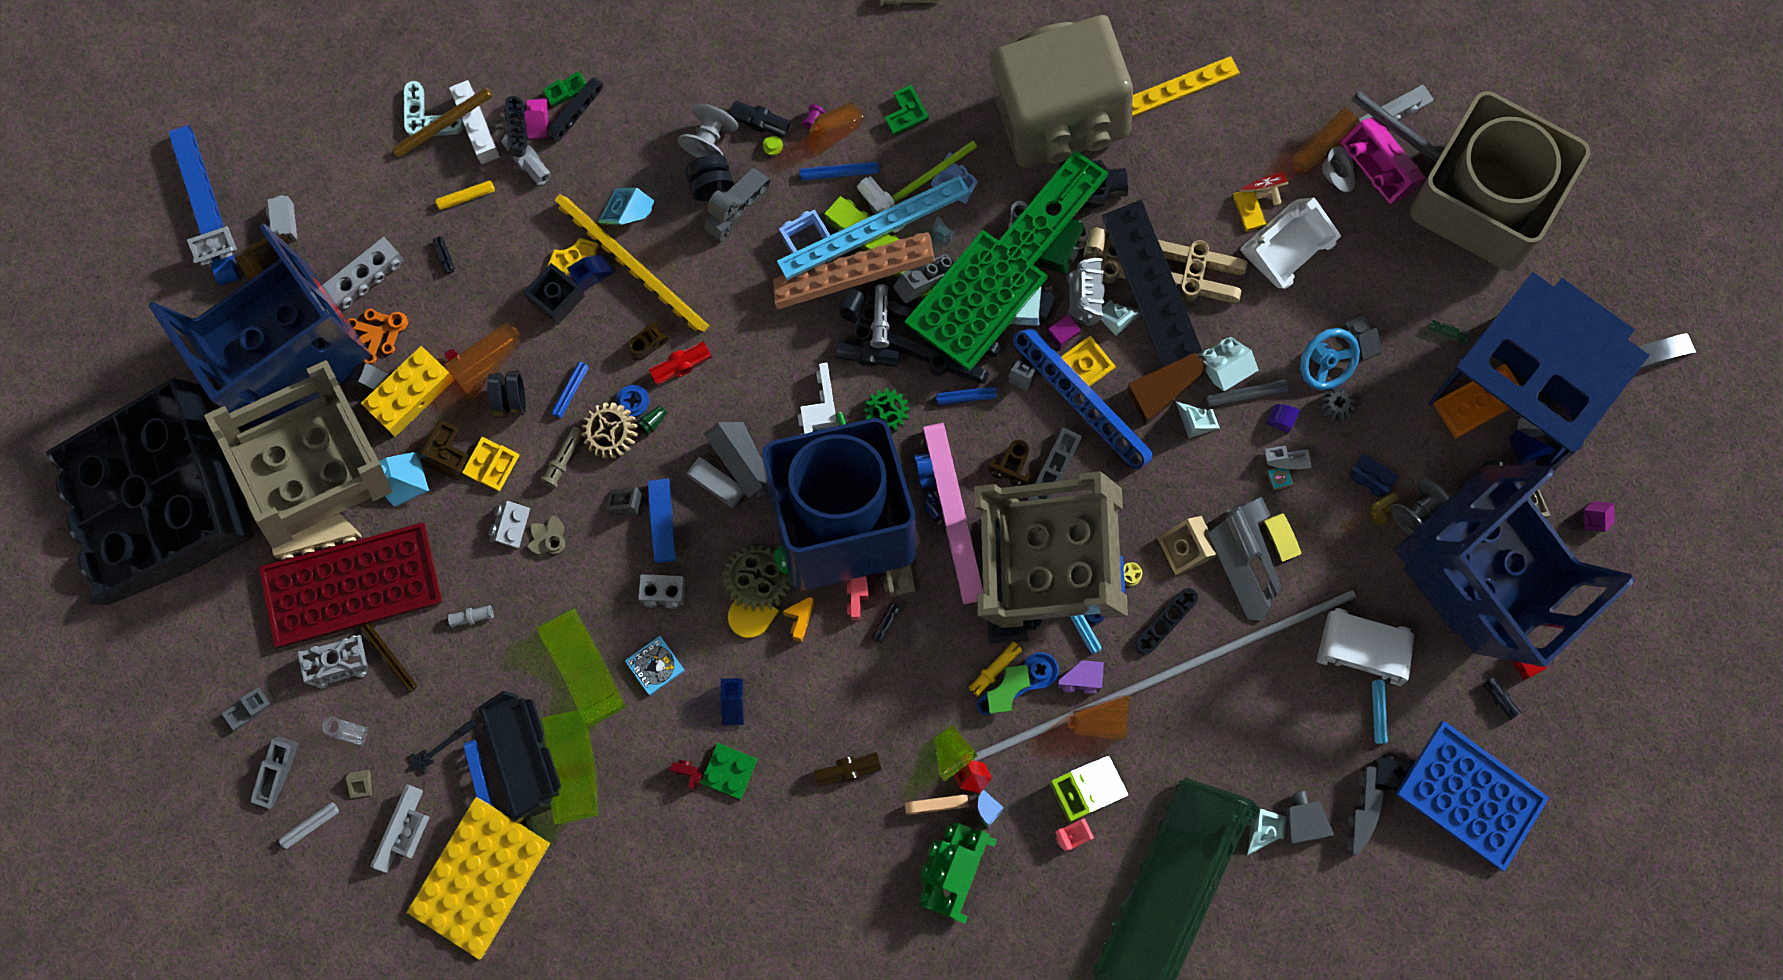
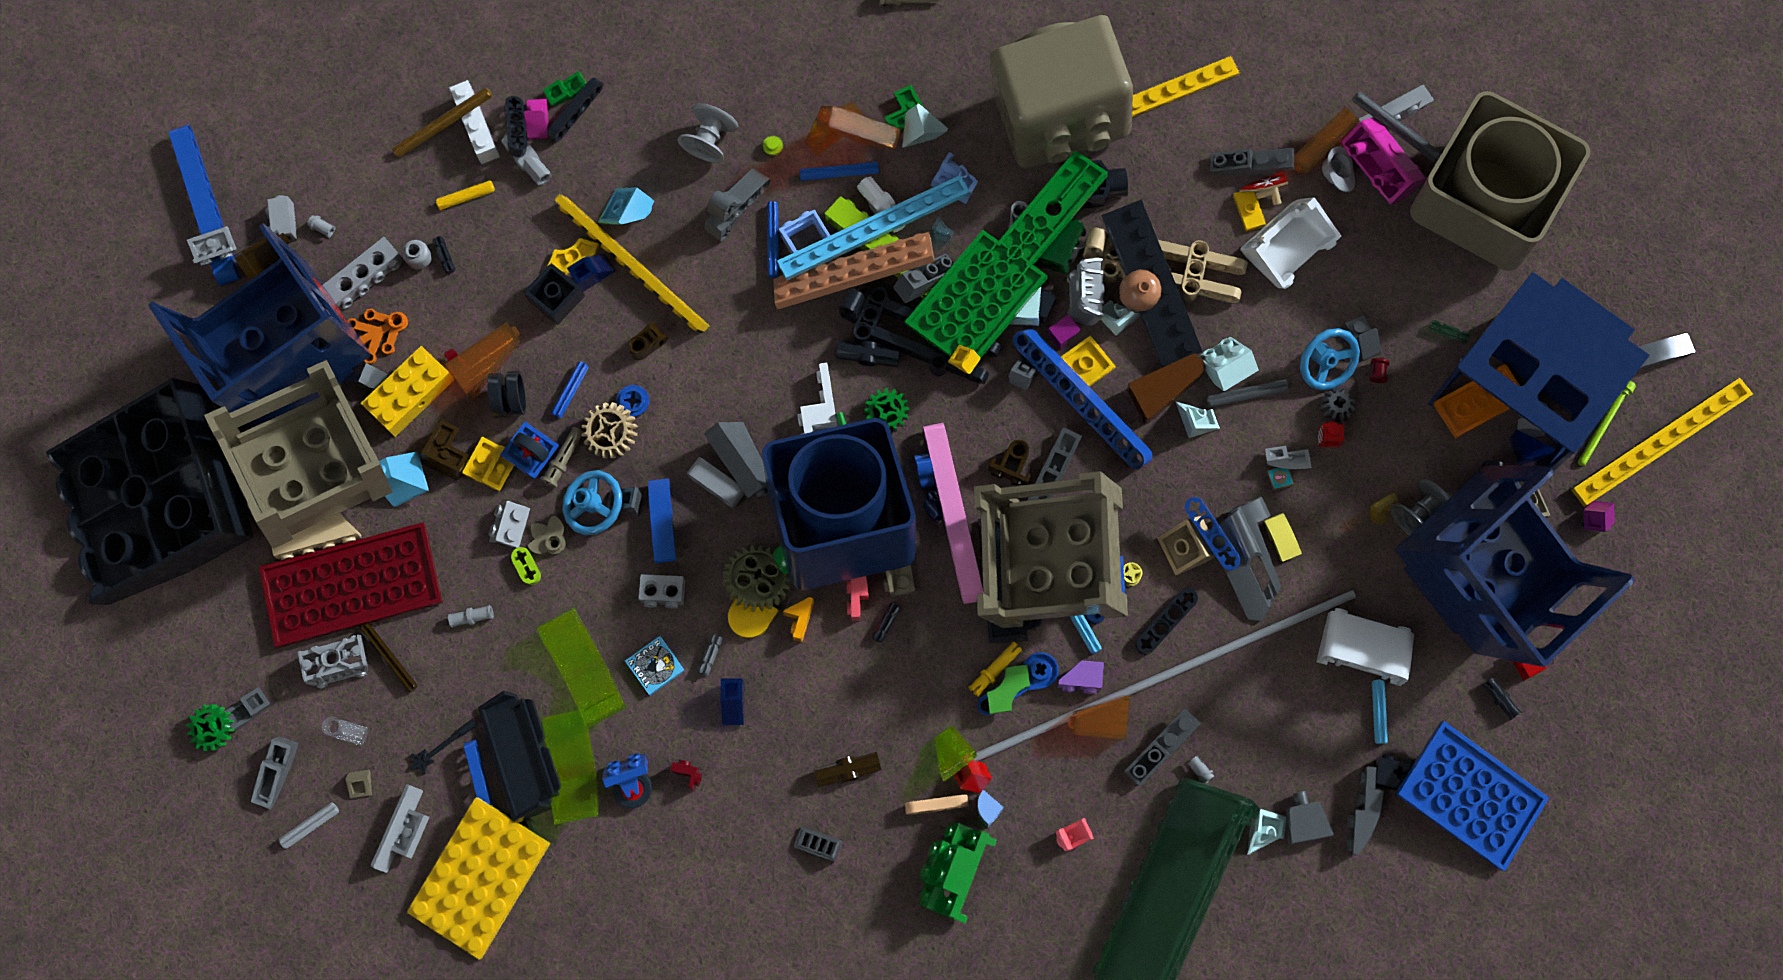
(218, 727): none -> green gear
(321, 226): none -> light grey pin
(416, 254): none -> light grey head
(419, 118): light aqua beam -> none
(529, 450): none -> blue plate
(530, 563): none -> lime beam
(590, 501): none -> dark azure piece
(629, 780): none -> blue plate
(651, 420): dark green cone -> none
(680, 363): red piece -> none
(708, 176): black wheel -> none
(710, 654): none -> dark grey axle
(729, 771): green plate -> none
(760, 119): black piece -> none
(772, 240): none -> blue axle
(814, 111): magenta bush -> none
(835, 849): none -> dark grey slope
(857, 127): none -> clear orange slope
(880, 325): light grey pin -> none
(921, 126): none -> light aqua slope
(934, 171): lime piece -> none
(964, 359): none -> yellow slope
(966, 395): blue axle -> none
(1088, 789): slope -> none
(1140, 290): none -> nougat cylinder
(1162, 747): none -> dark grey slope
(1200, 770): none -> light grey pin
(1215, 531): none -> blue beam
(1251, 163): none -> dark grey slope
(1282, 417): dark purple brick -> none
(1330, 434): none -> red brick
(1373, 476): dark blue bracket -> none
(1379, 370): none -> dark red bush
(1628, 390): none -> lime piece
(1661, 442): none -> yellow plate

